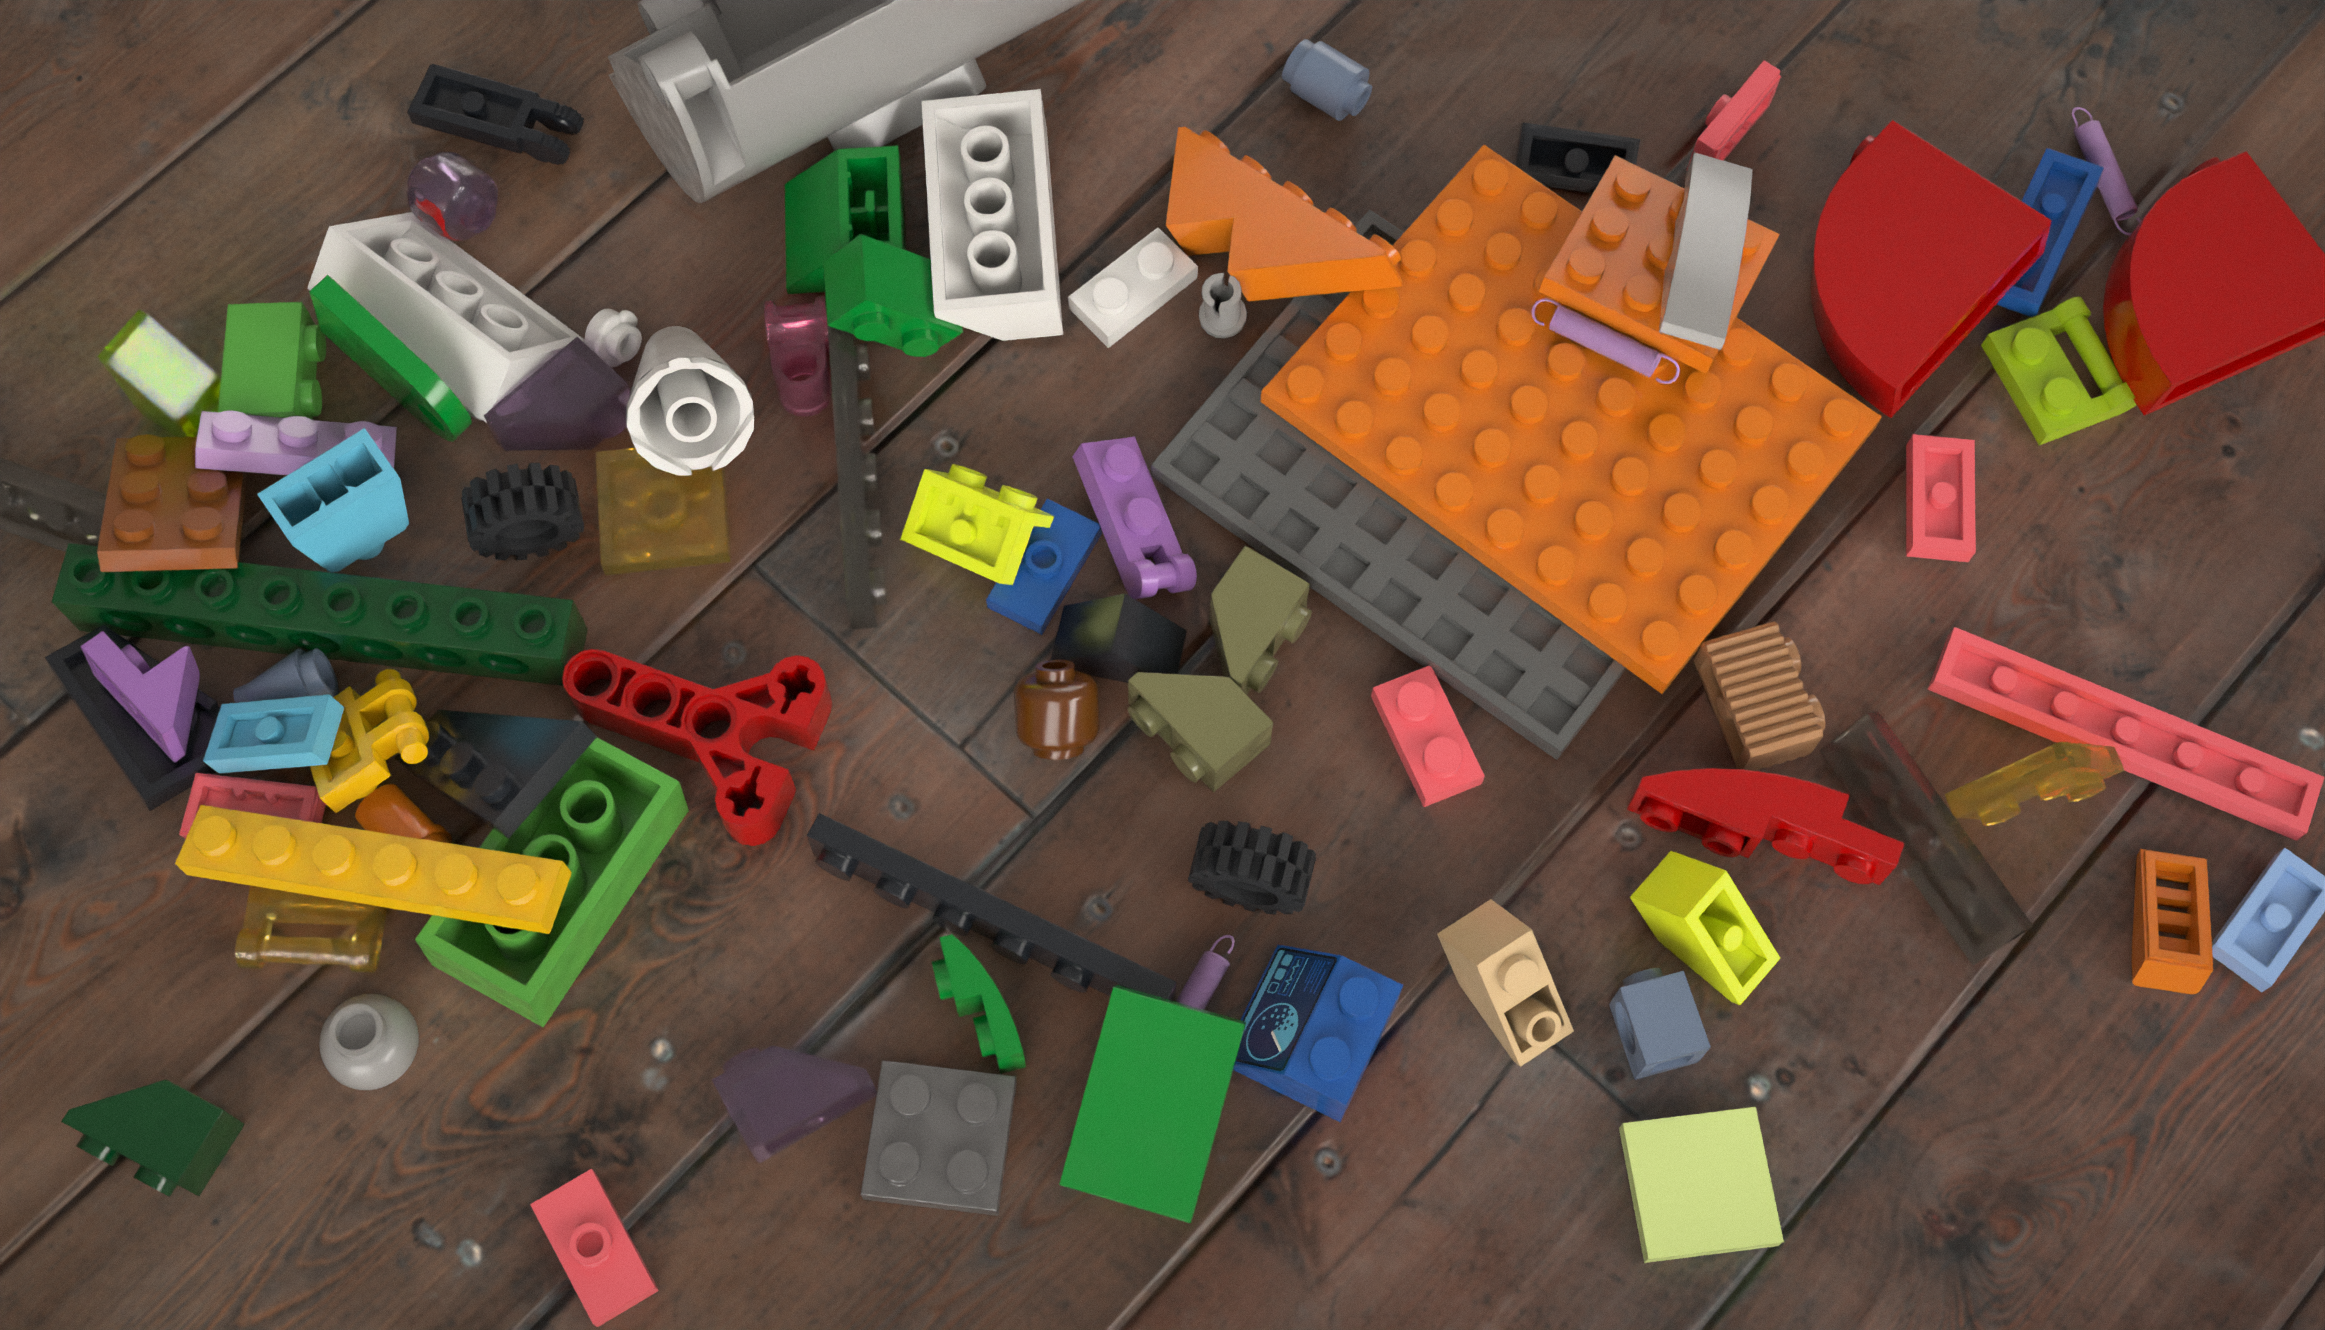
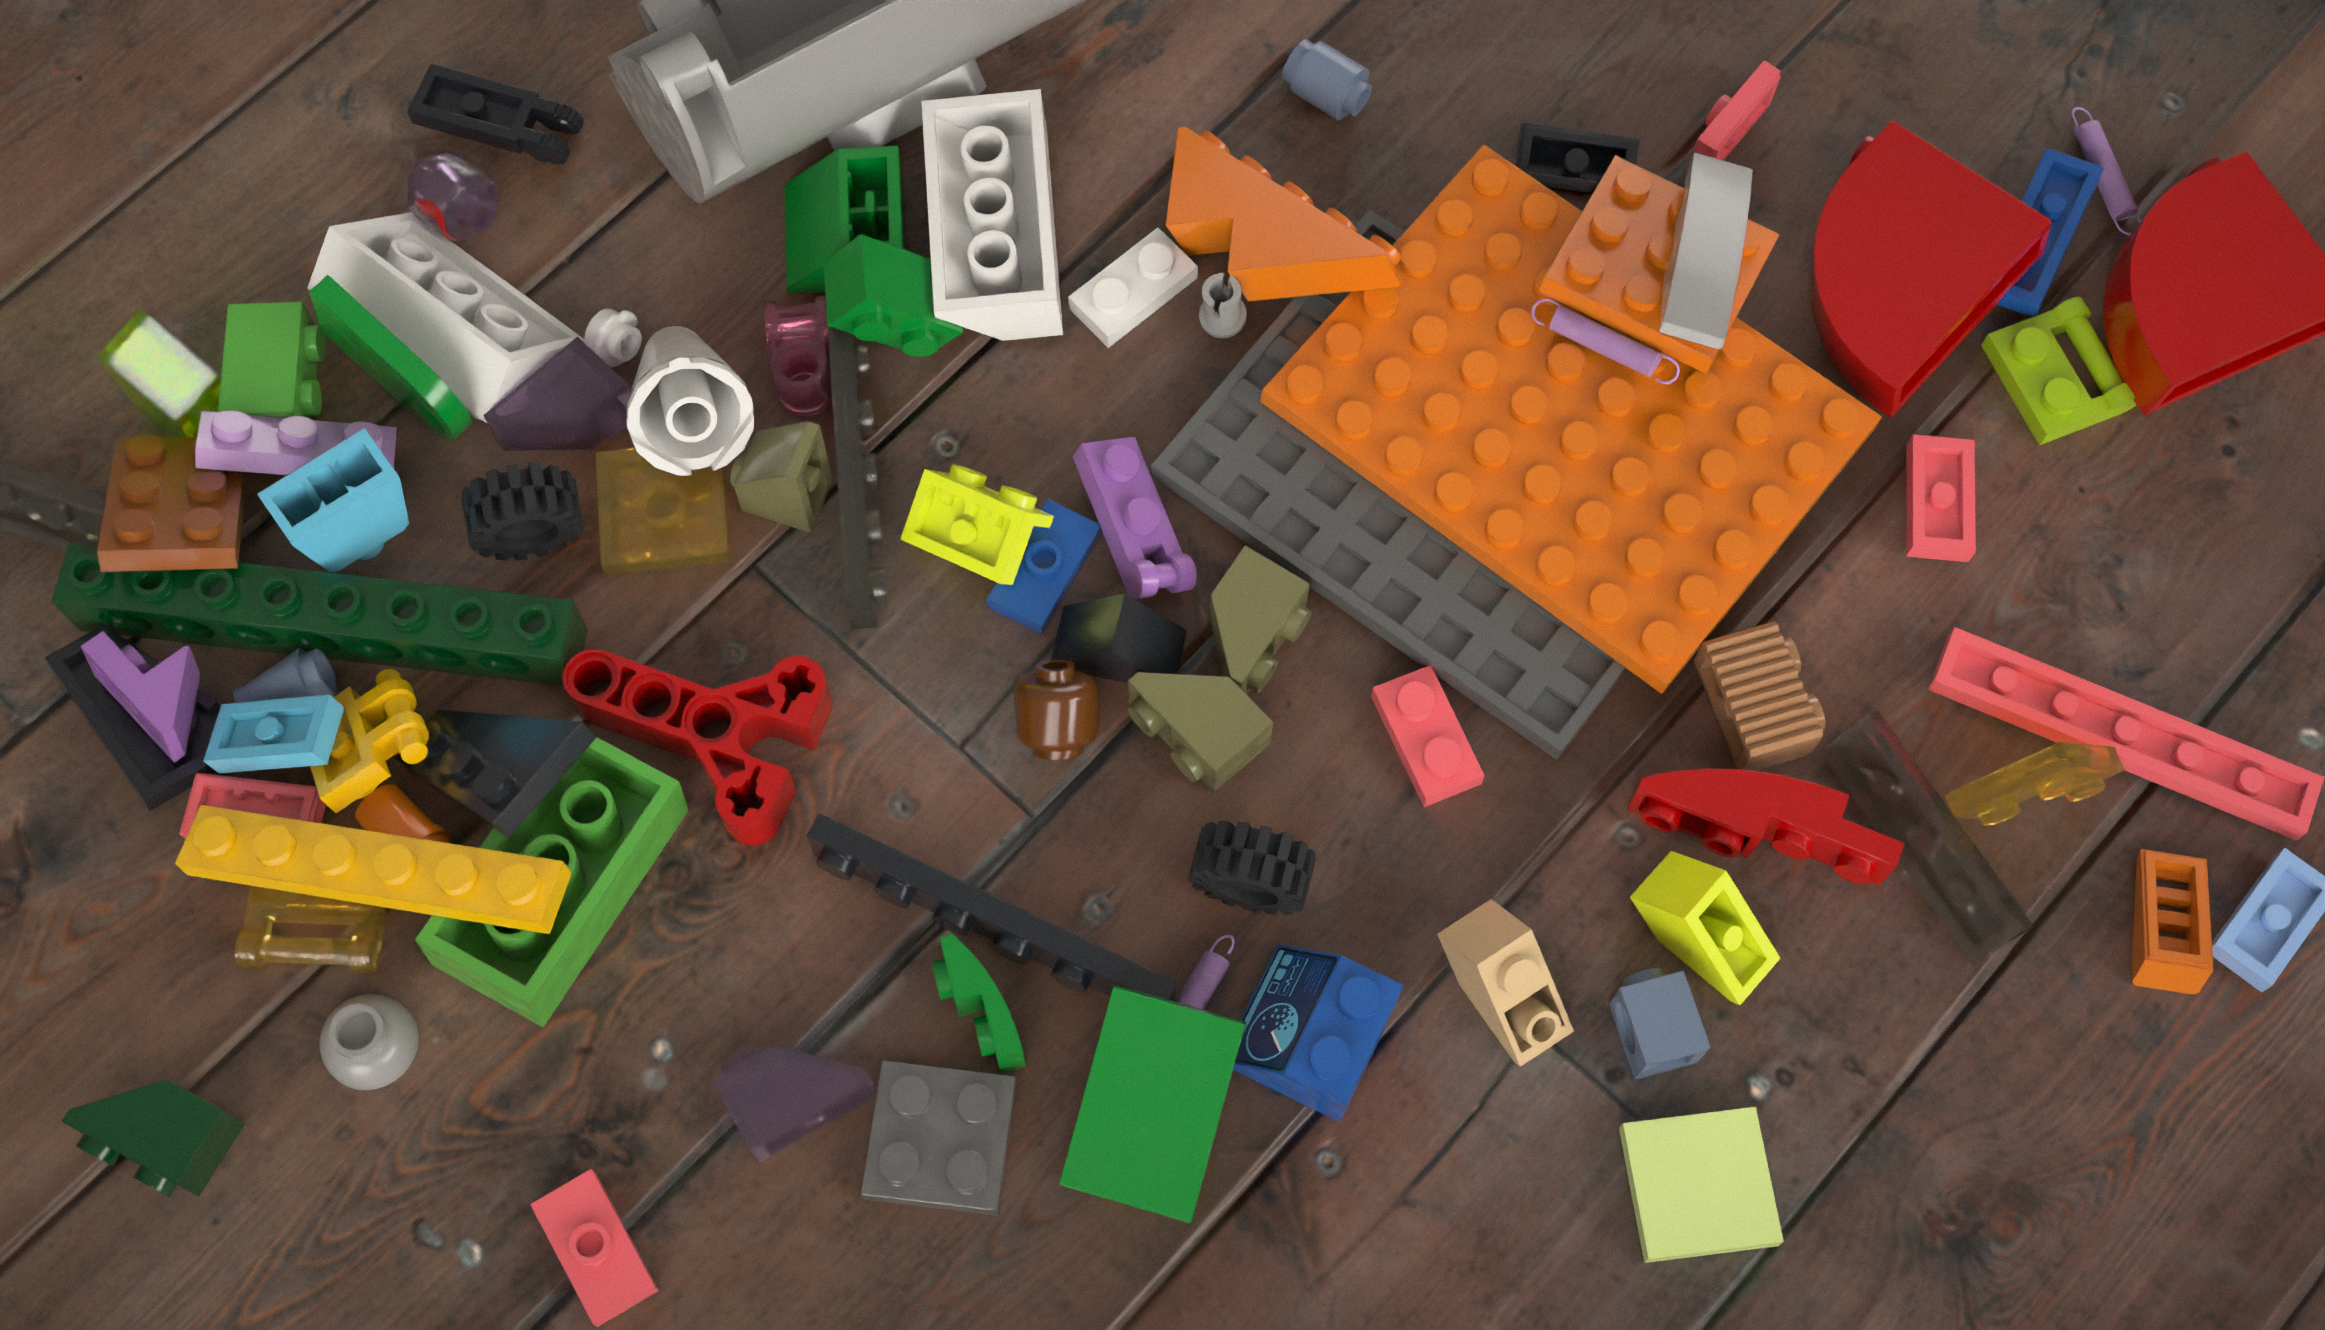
(784, 475): none -> olive slope

